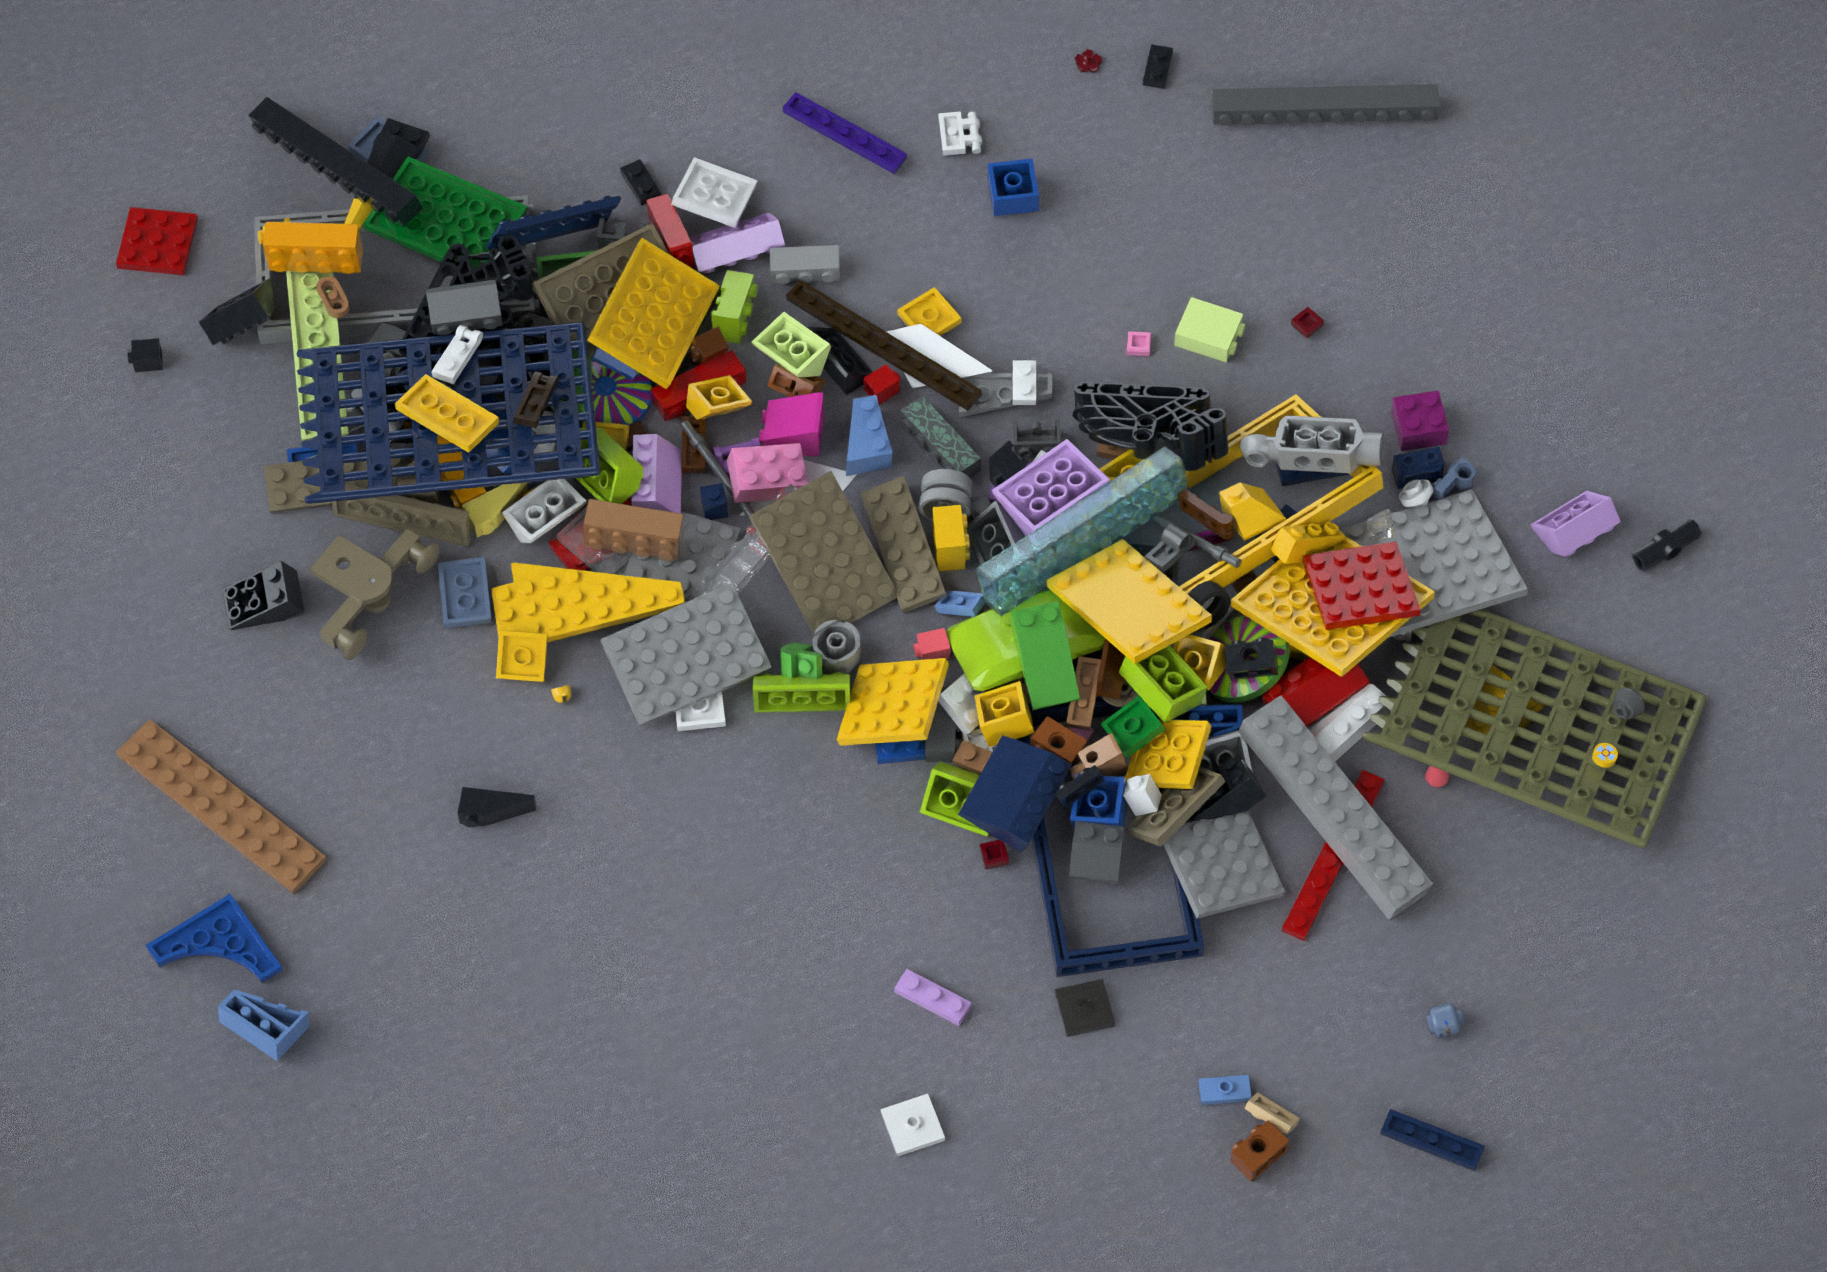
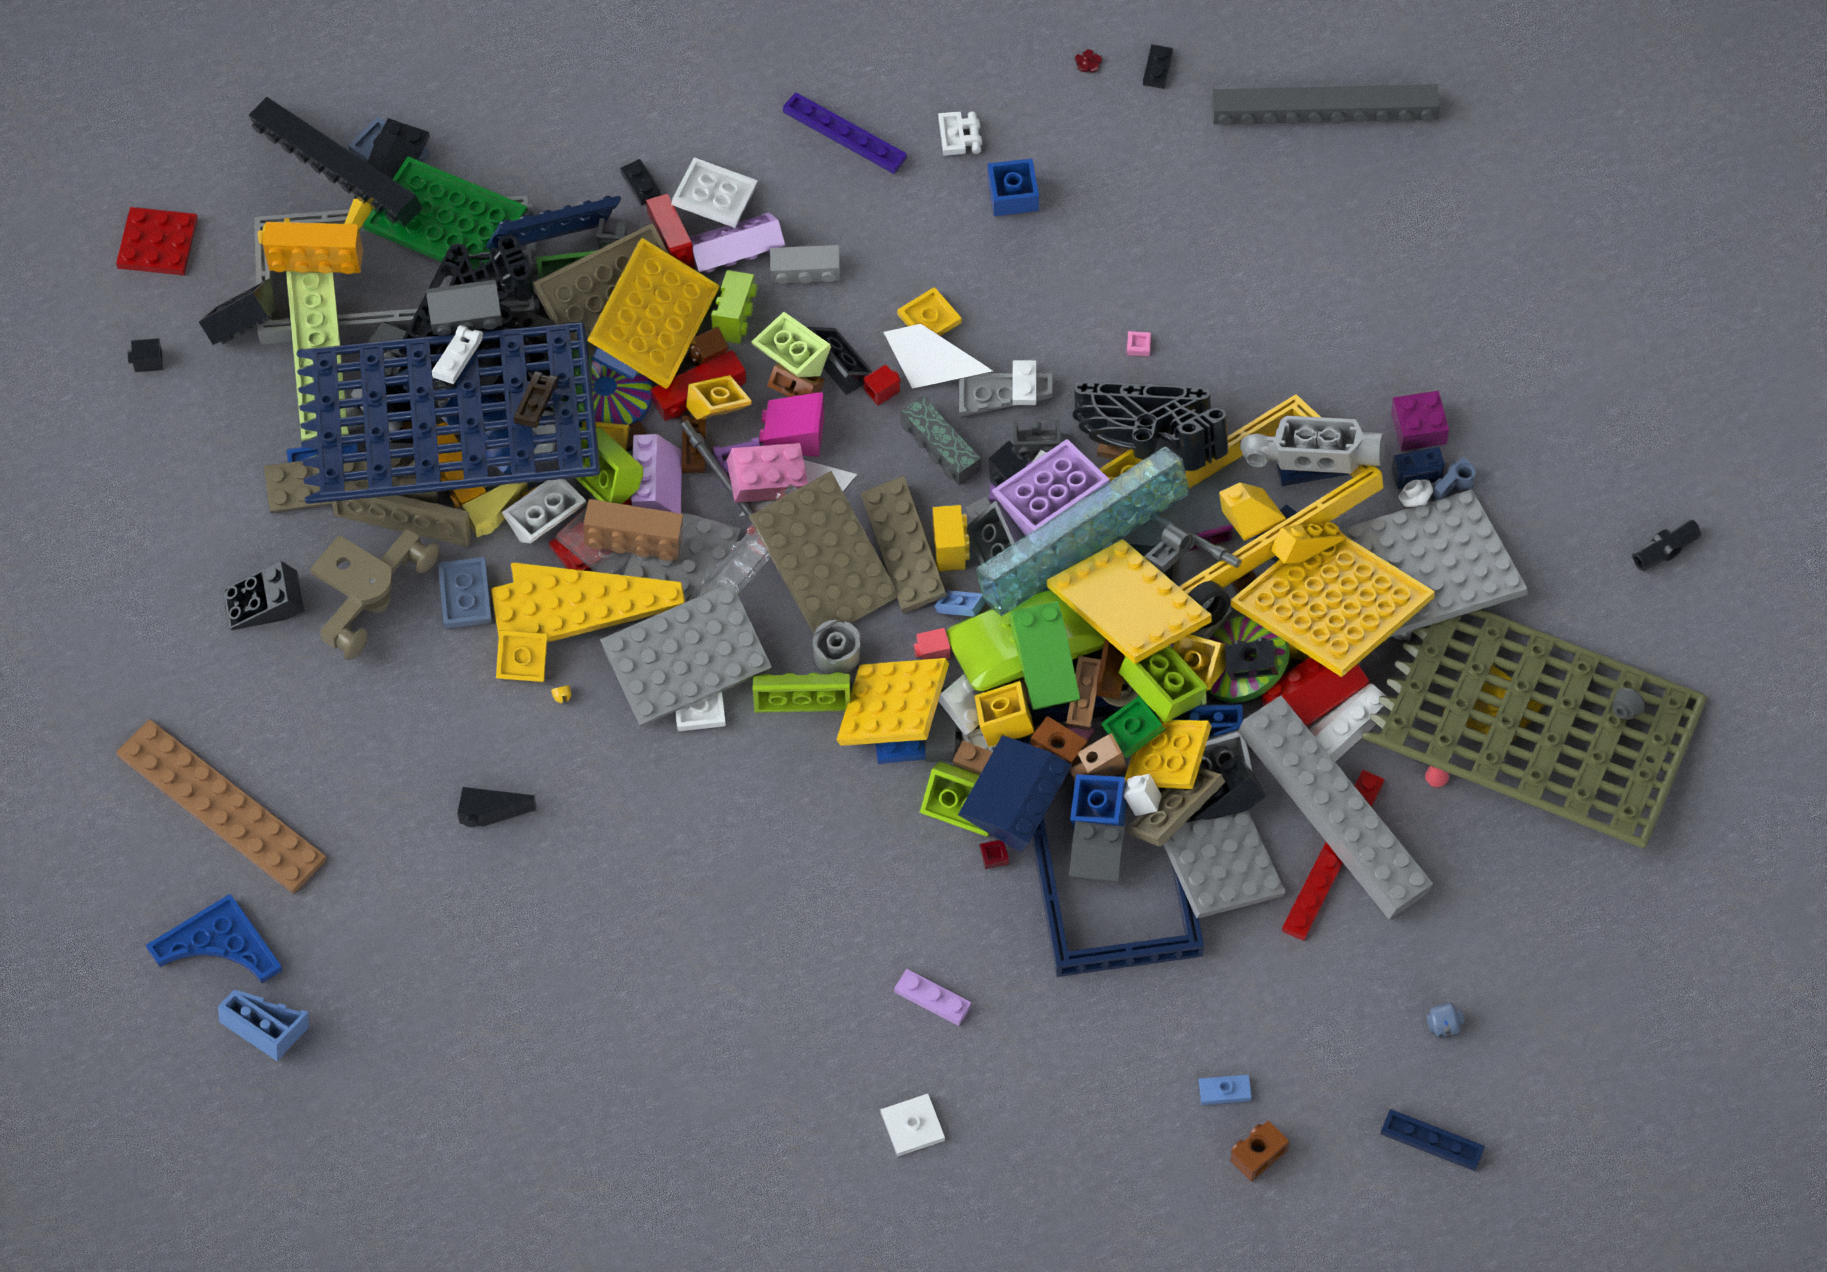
(333, 299): medium nougat plate -> none
(447, 413): yellow plate -> none
(714, 501): dark blue brick -> none
(800, 660): bright green brick -> none
(868, 439): medium blue wedge -> none
(884, 345): dark brown plate -> none
(945, 488): light grey wheel -> none
(1084, 1007): clear smoke plate -> none
(1085, 782): black plate -> none
(1206, 514): reddish brown plate -> none
(1209, 330): yellowish green brick -> none
(1265, 1109): tan plate -> none
(1307, 322): dark red plate -> none
(1361, 585): red plate -> none
(1380, 525): clear slope -> none
(1576, 523): lavender slope -> none
(1605, 755): yellow tile -> none

